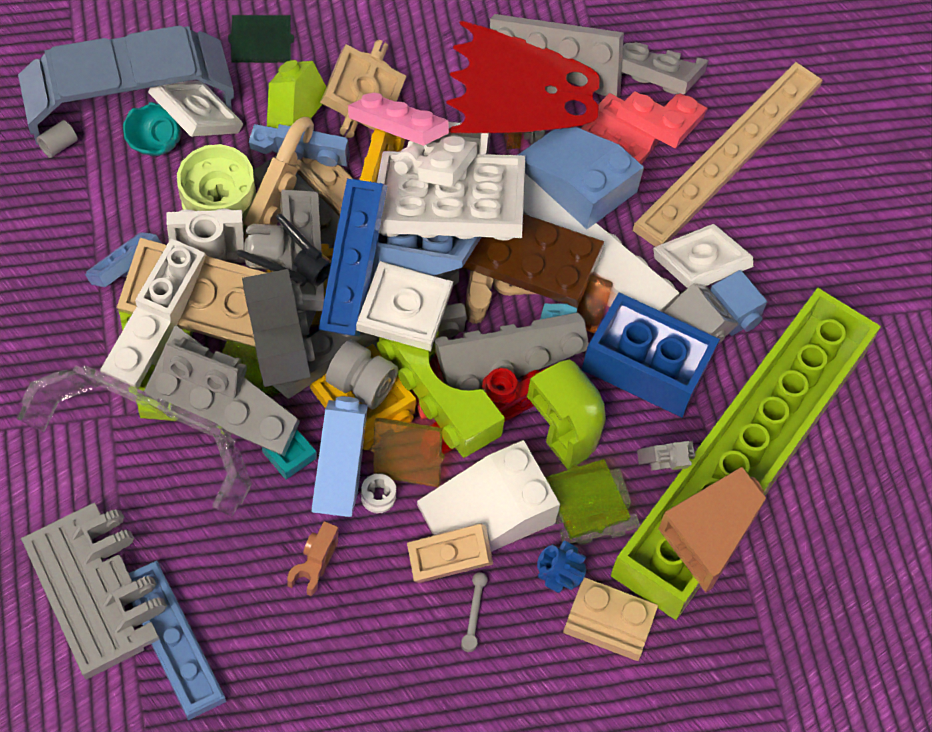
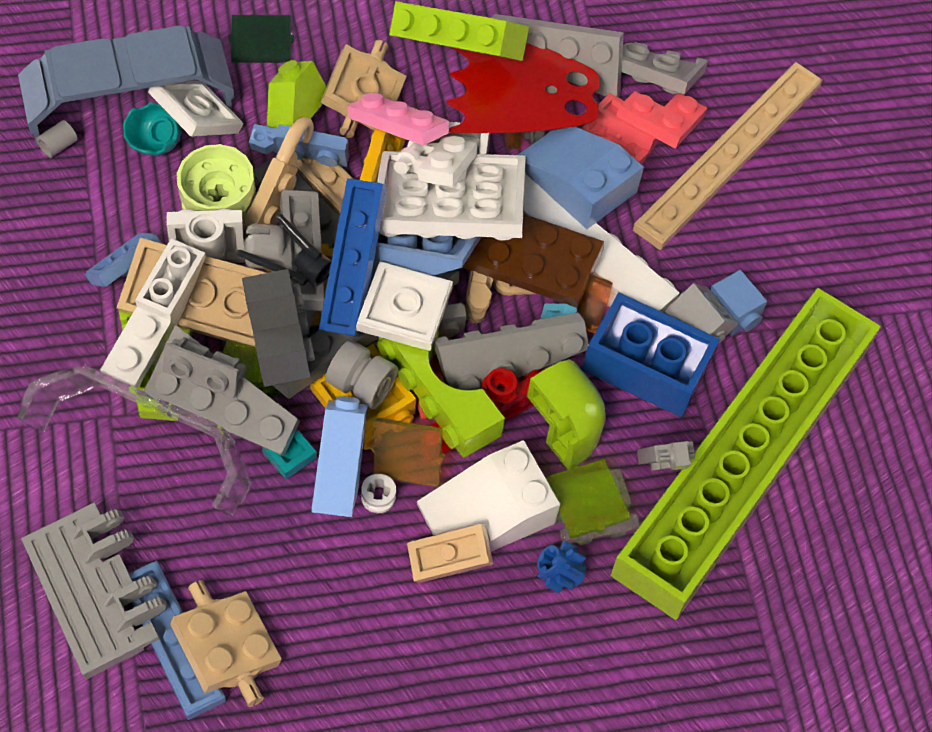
(225, 642): none -> tan plate
(319, 551): nougat plate -> none
(459, 30): none -> lime arch
(469, 641): light grey hinge -> none
(610, 619): tan plate -> none
(703, 256): white plate -> none
(712, 524): nougat slope -> none

